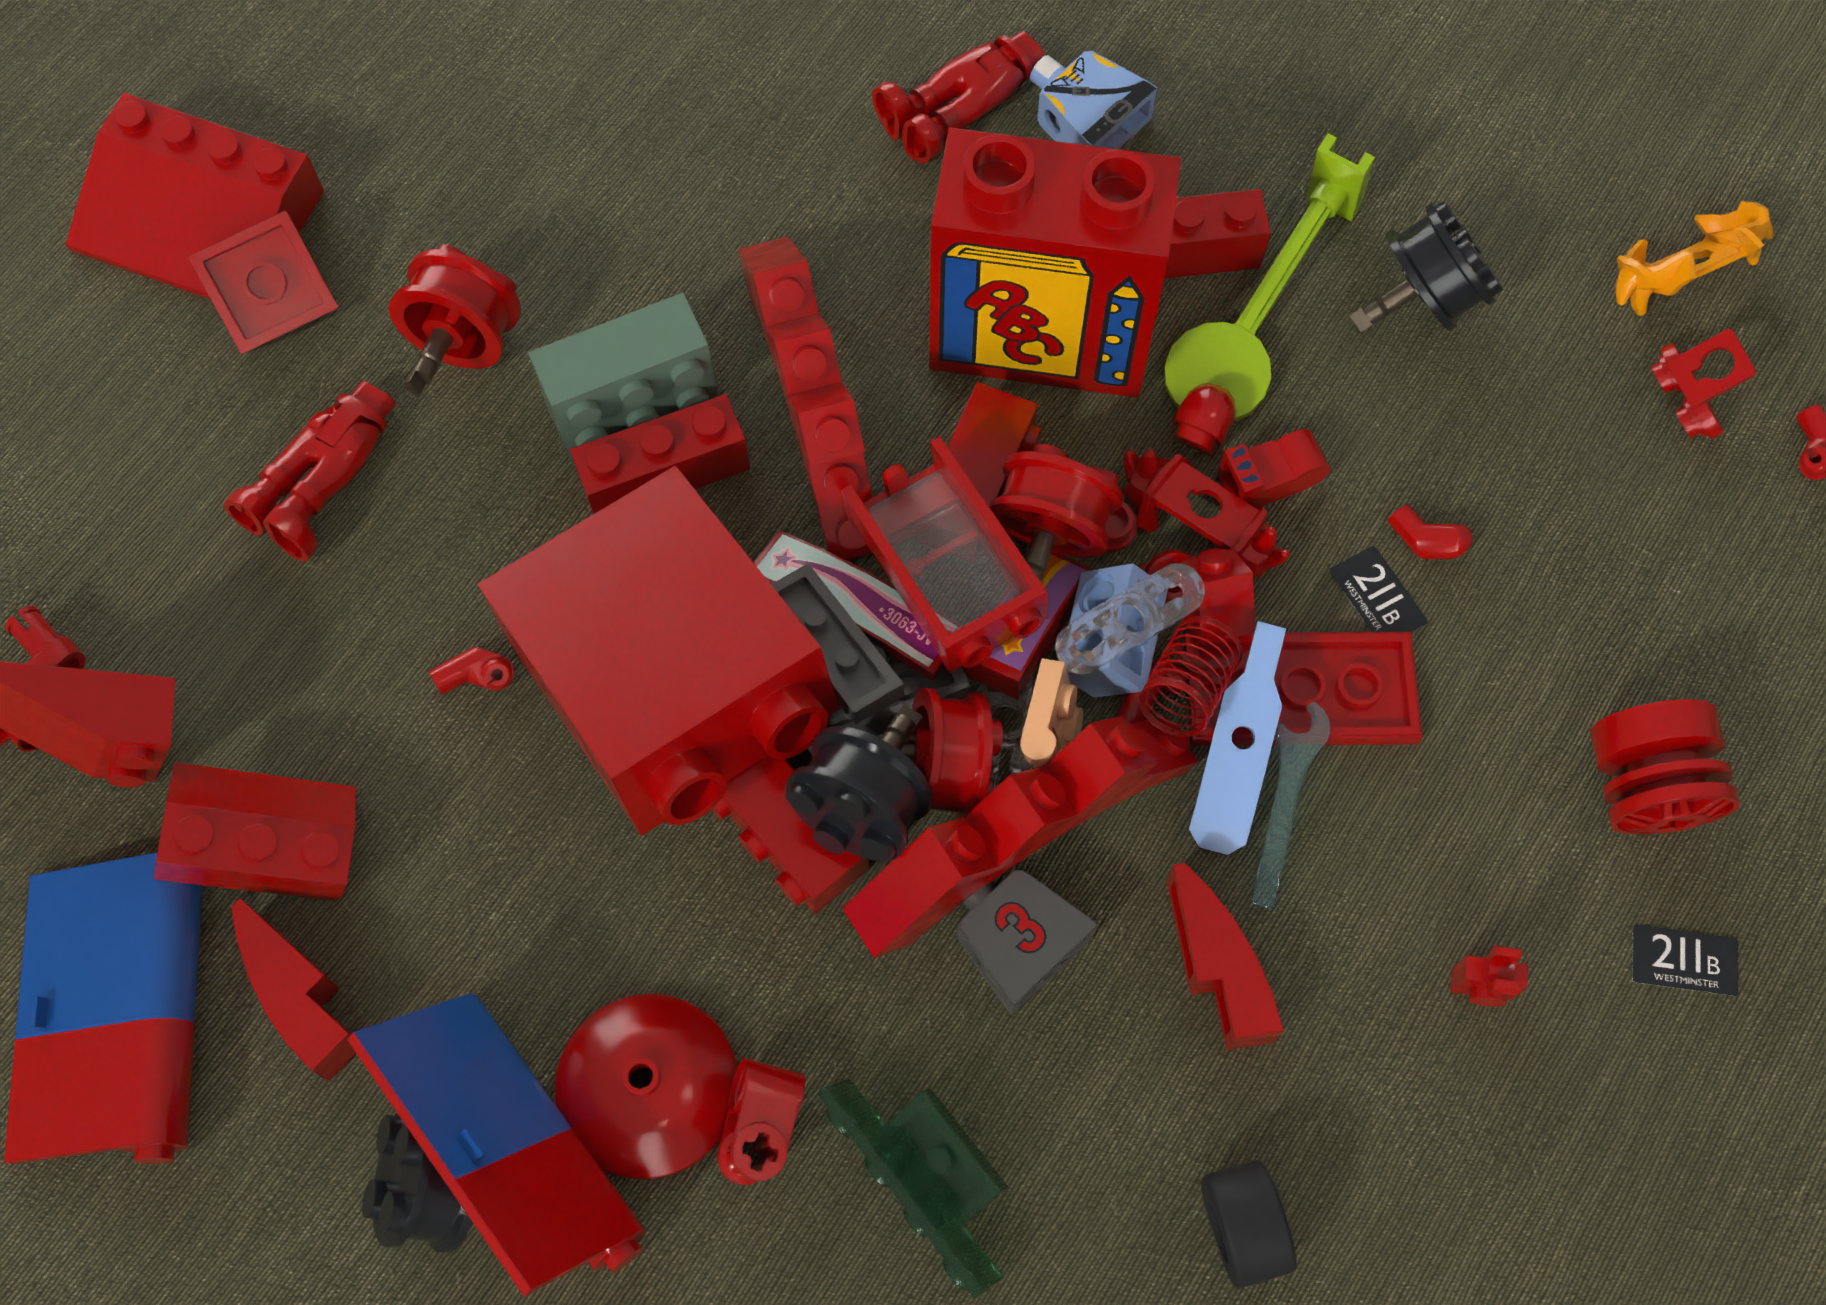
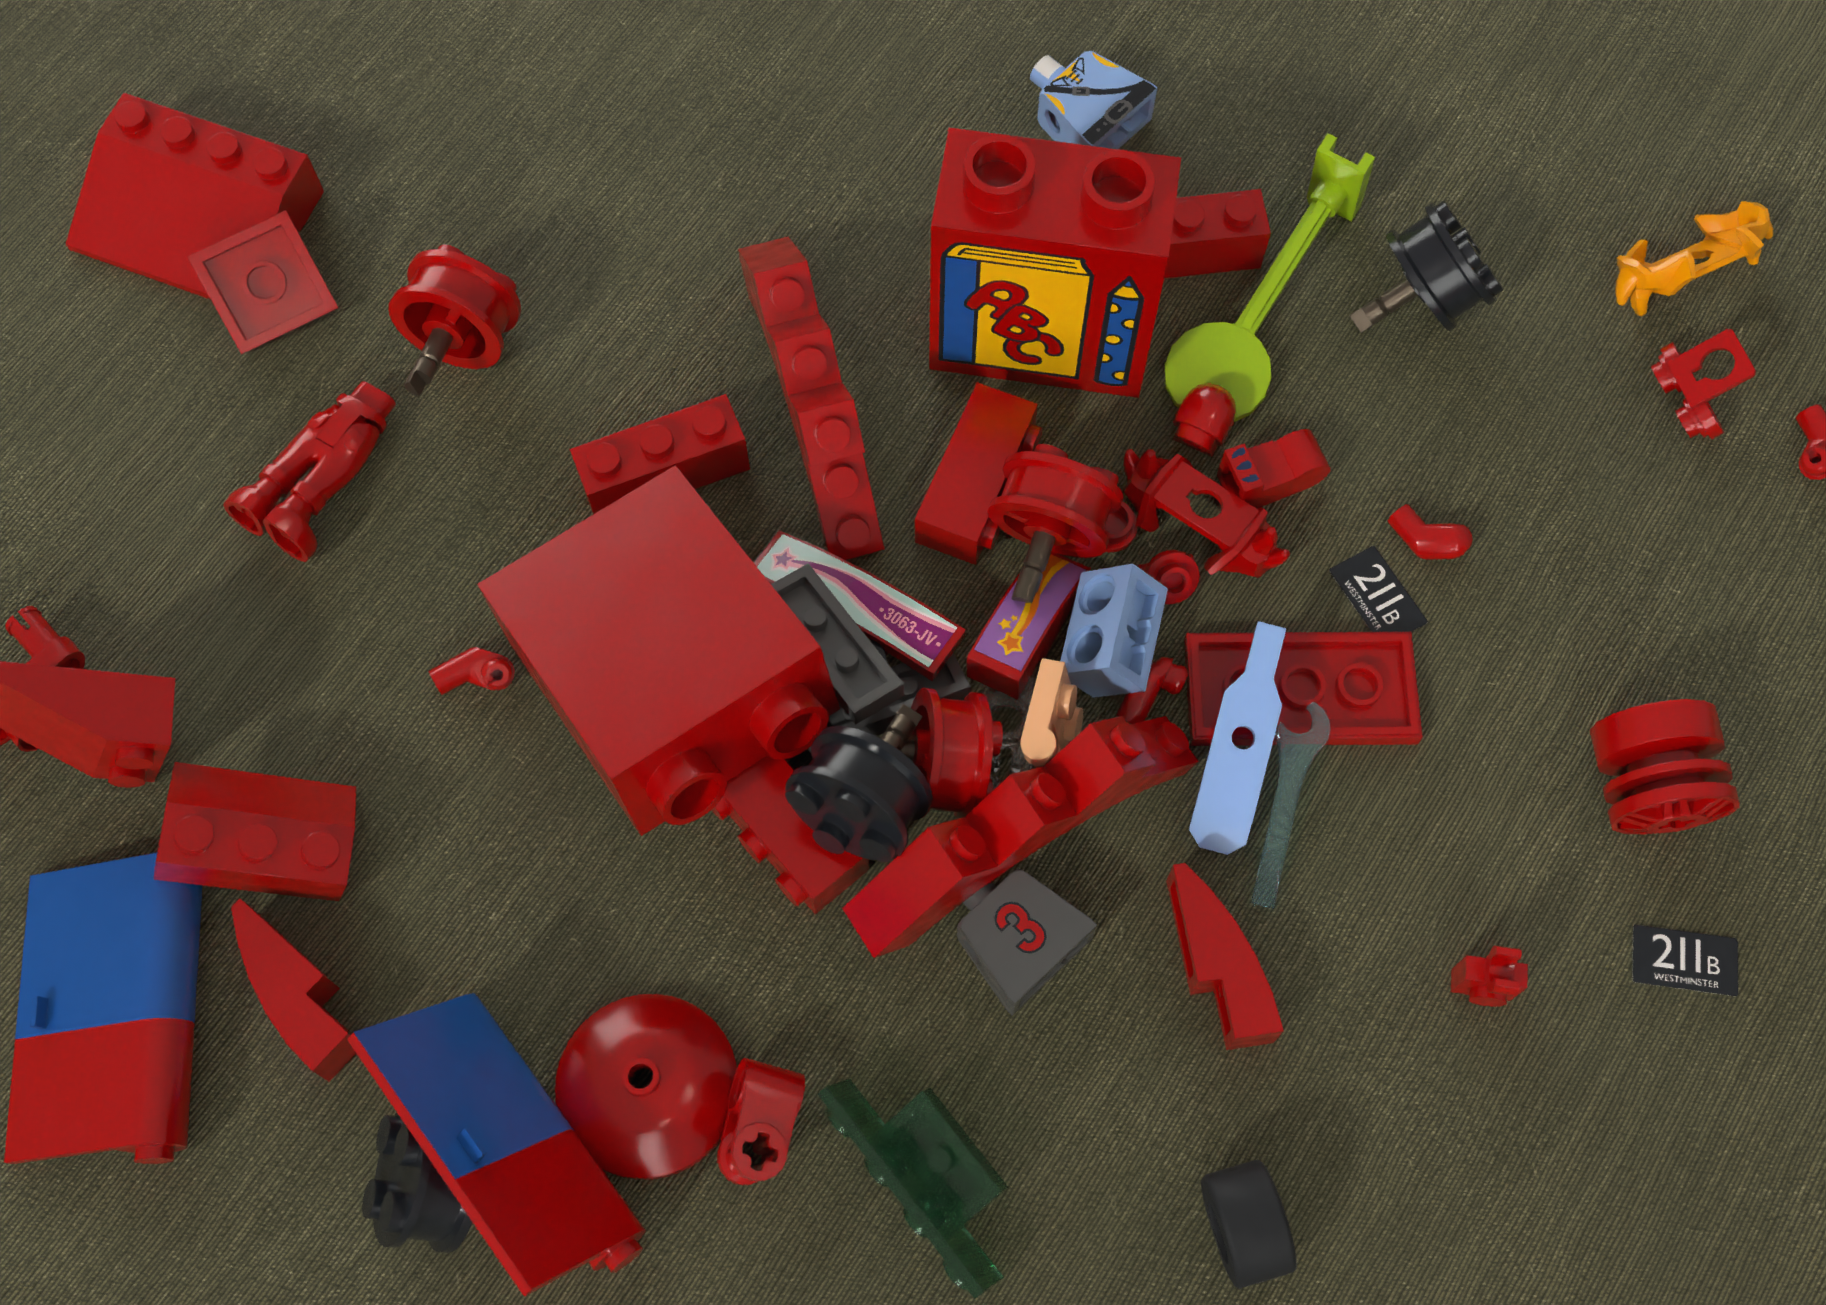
(625, 372): sand green brick -> none
(950, 560): door -> none
(977, 77): red piece -> none
(1118, 638): clear beam -> none
(1171, 681): red piece -> none
(1227, 593): red brick -> none

